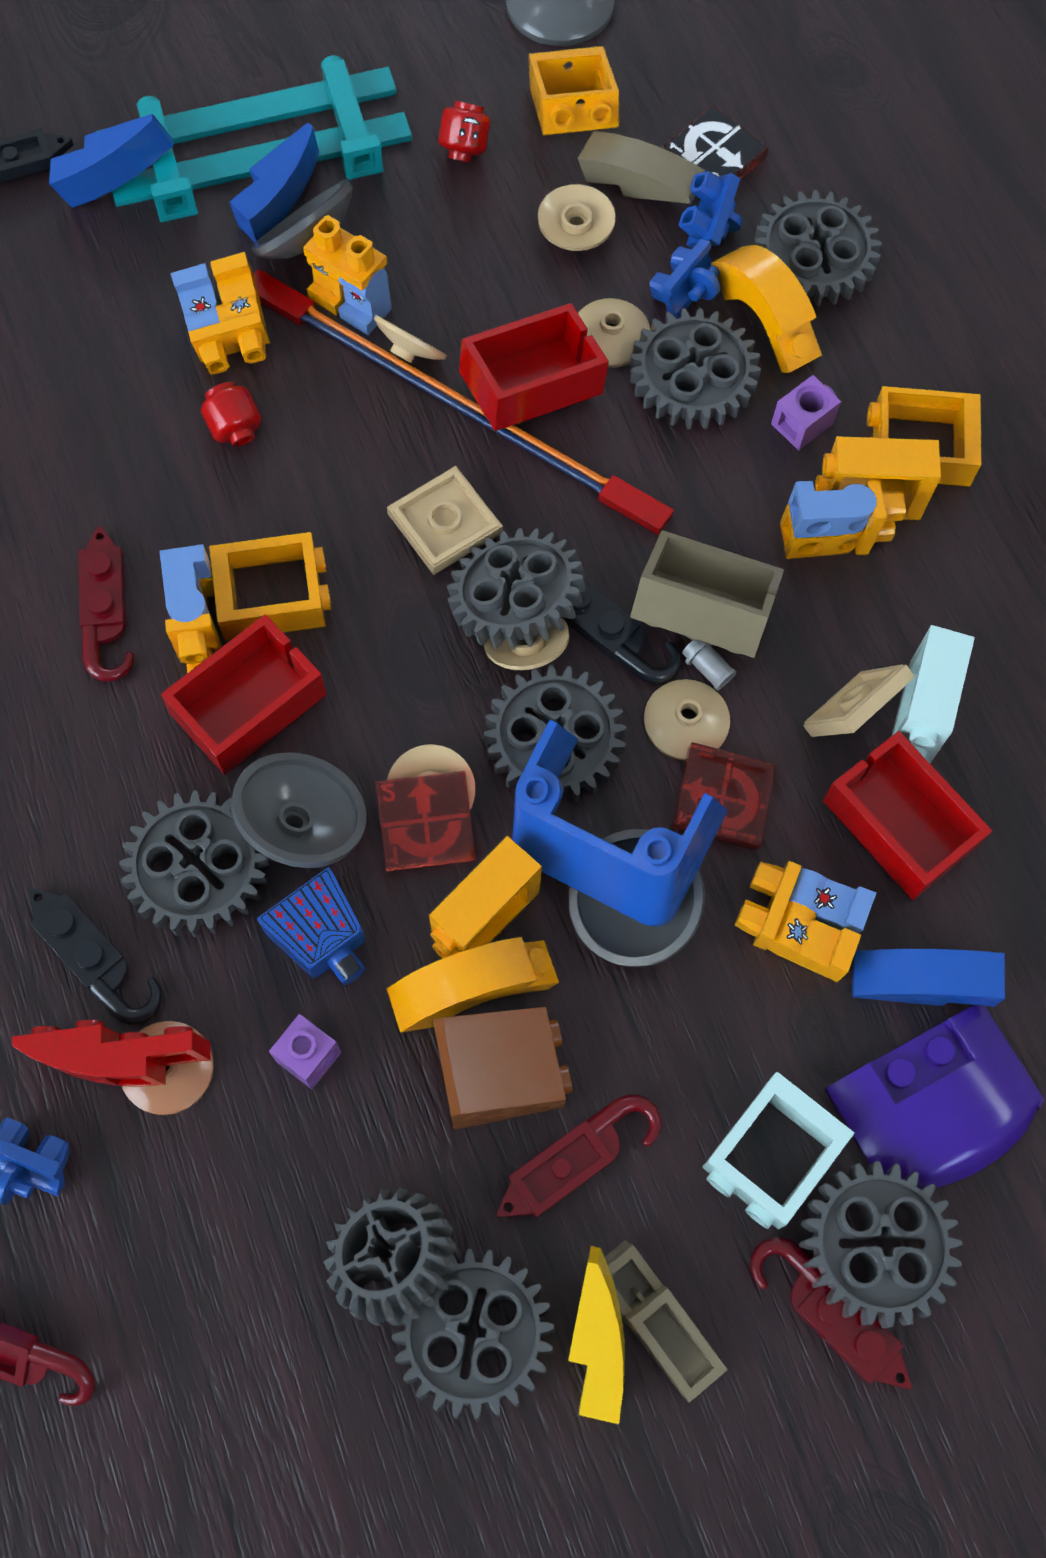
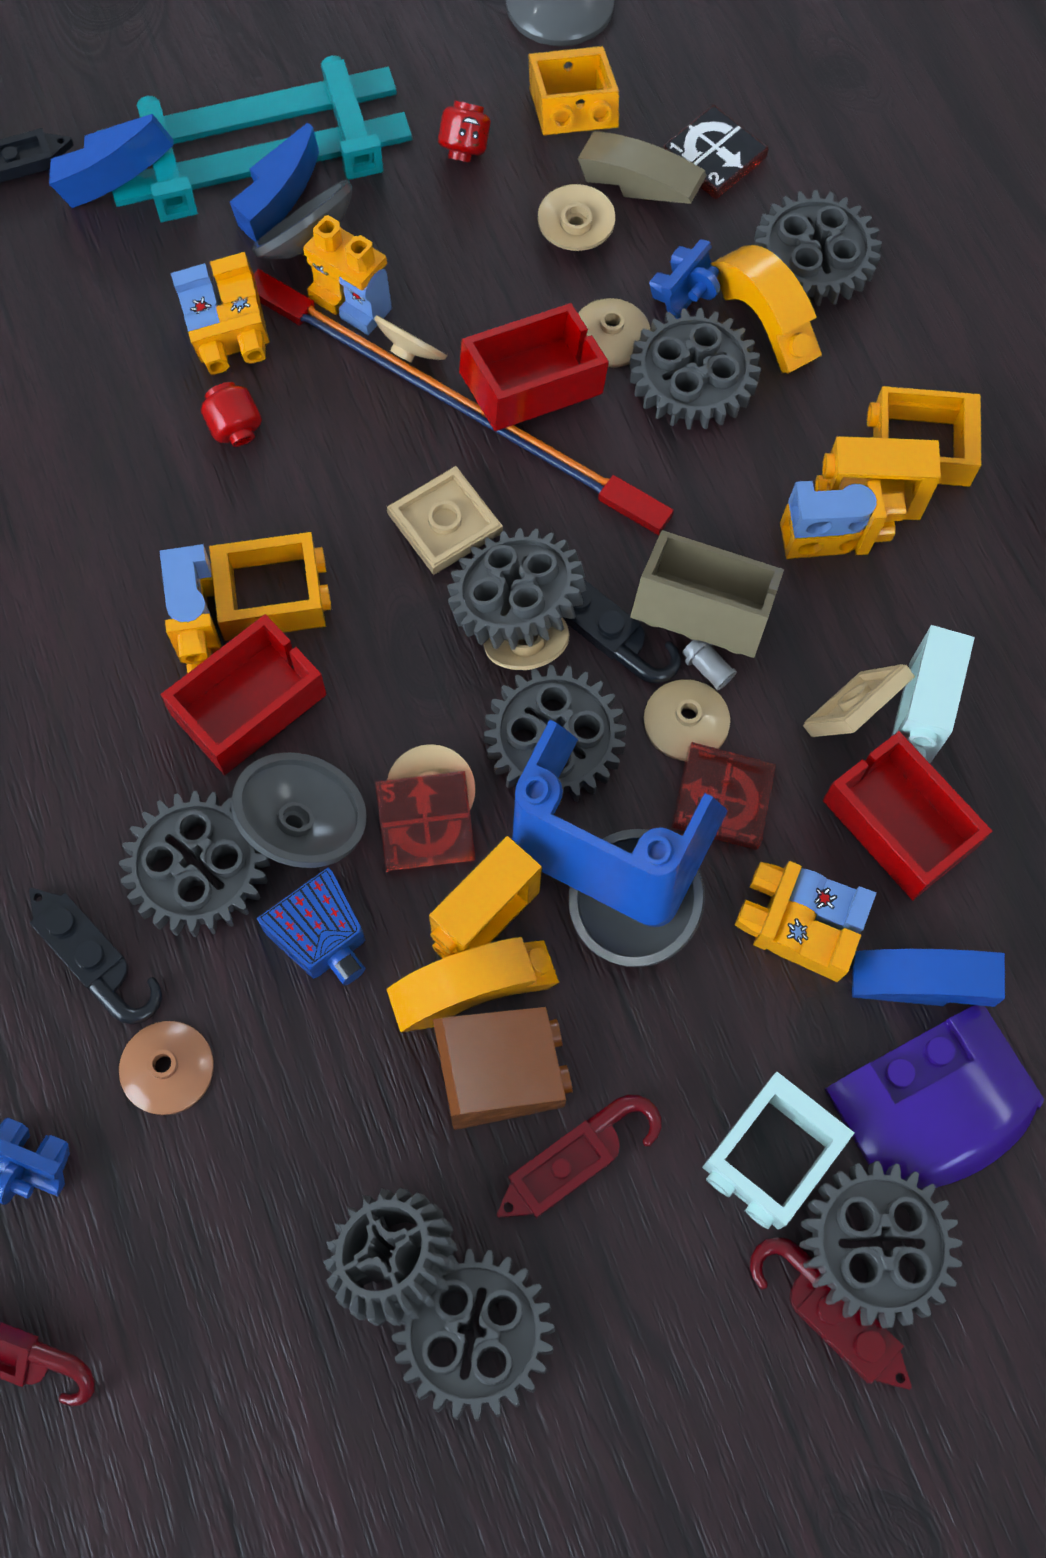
(102, 603): dark red plate -> none
(113, 1058): red slope -> none
(305, 1051): medium lavender brick -> none
(599, 1342): yellow slope -> none
(662, 1324): dark tan slope -> none
(715, 211): blue hips -> none
(800, 425): medium lavender brick -> none

